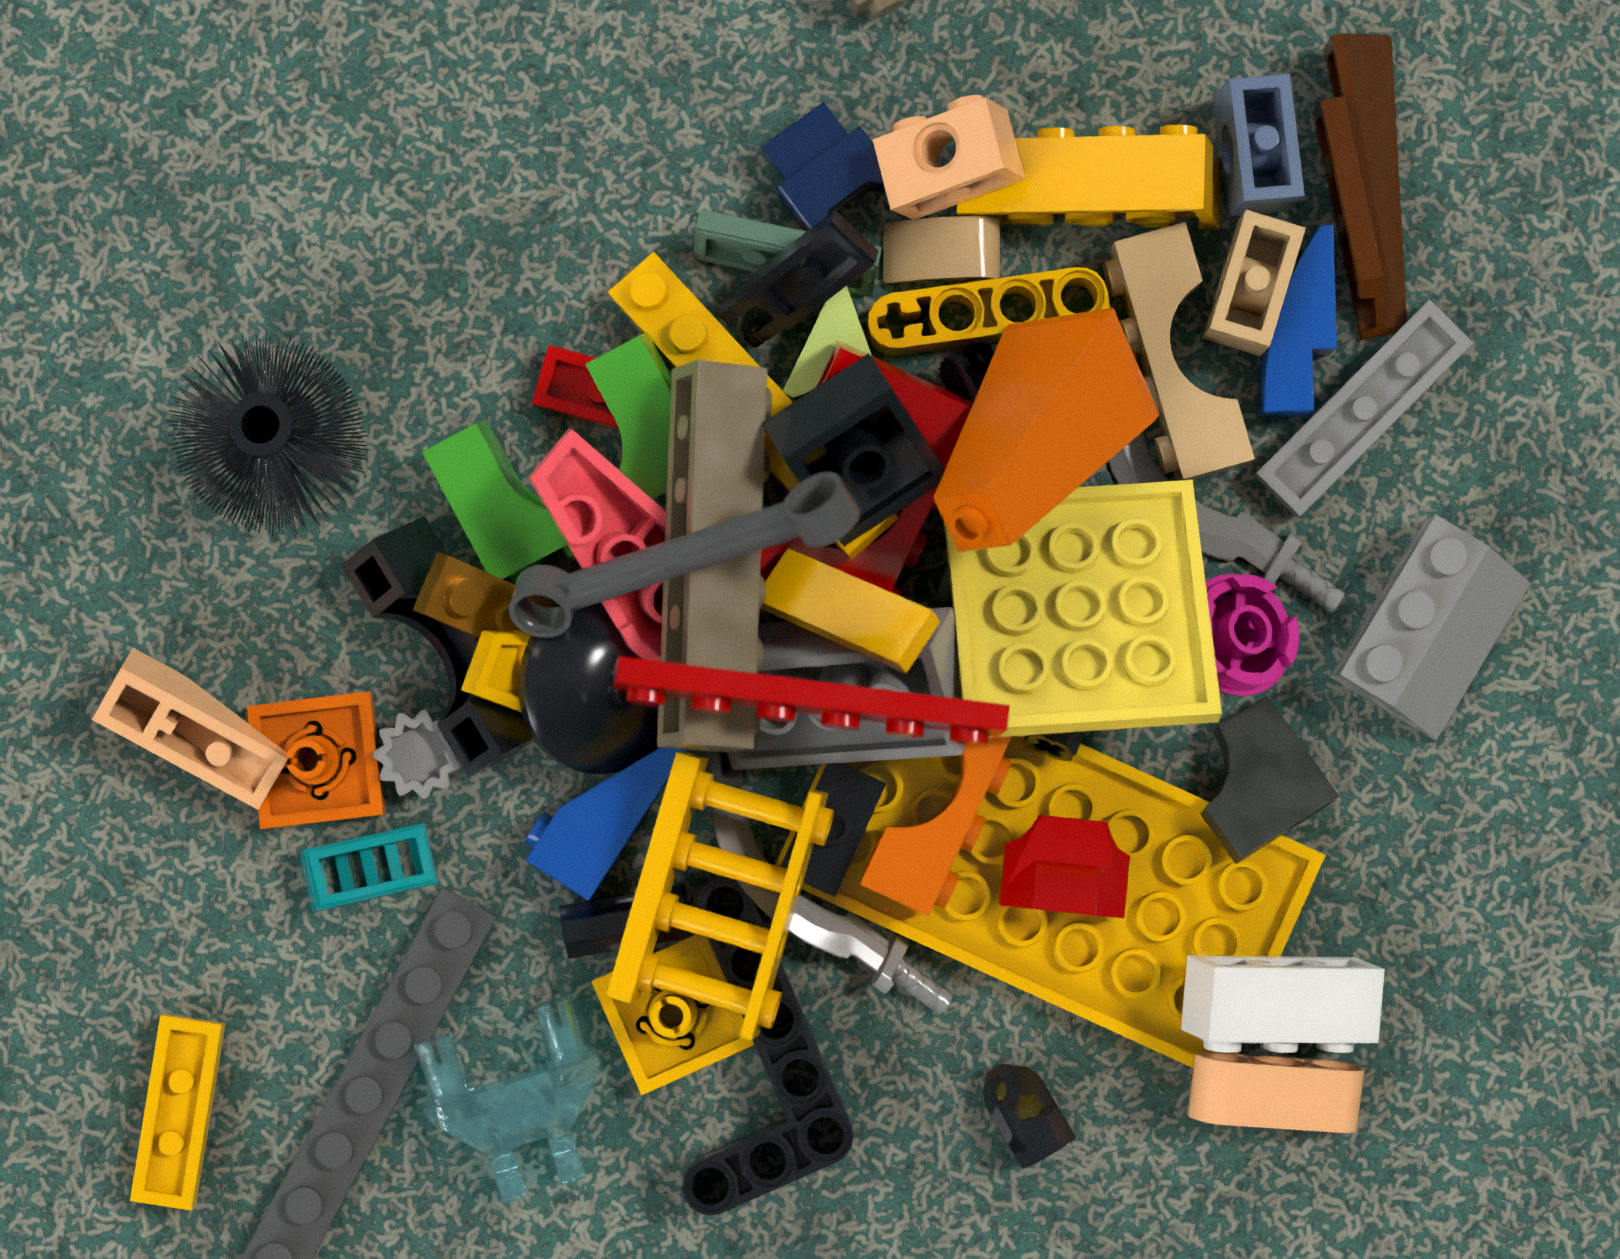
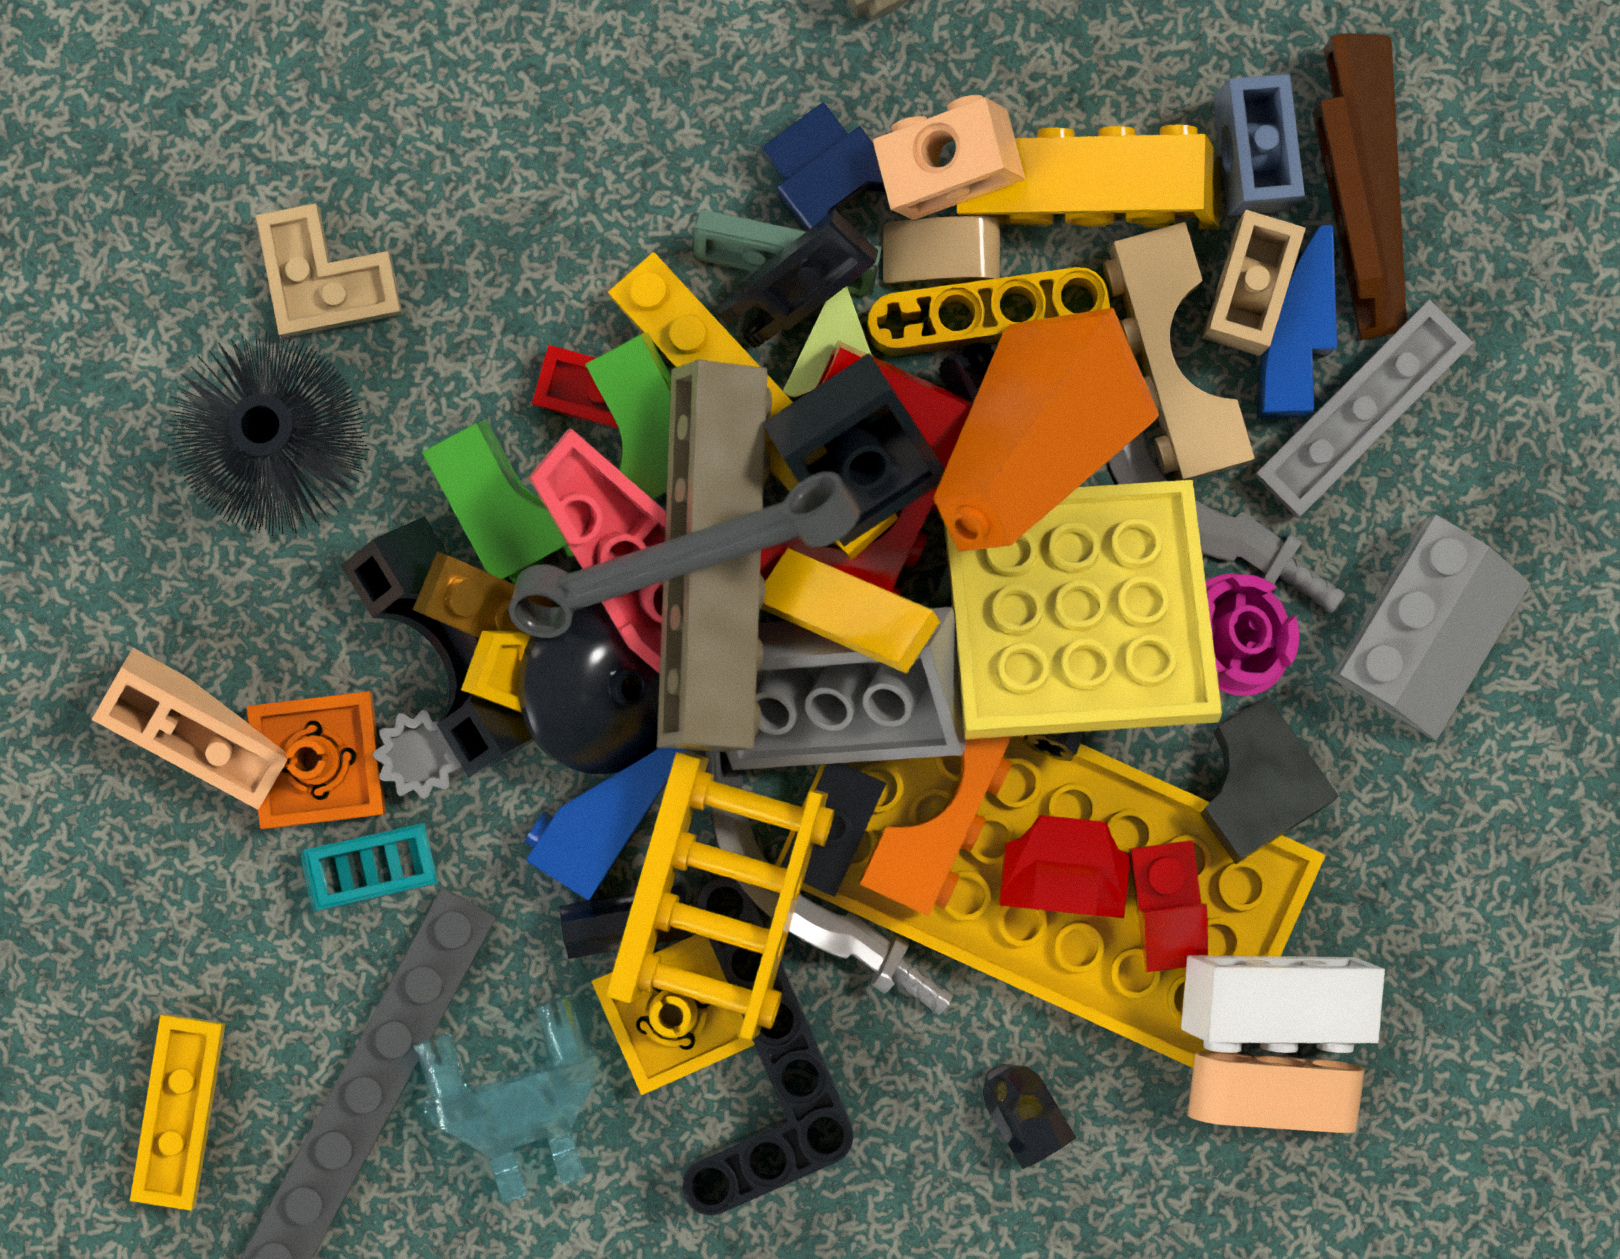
(312, 291): none -> tan plate
(783, 697): red plate -> none
(1169, 904): none -> red slope

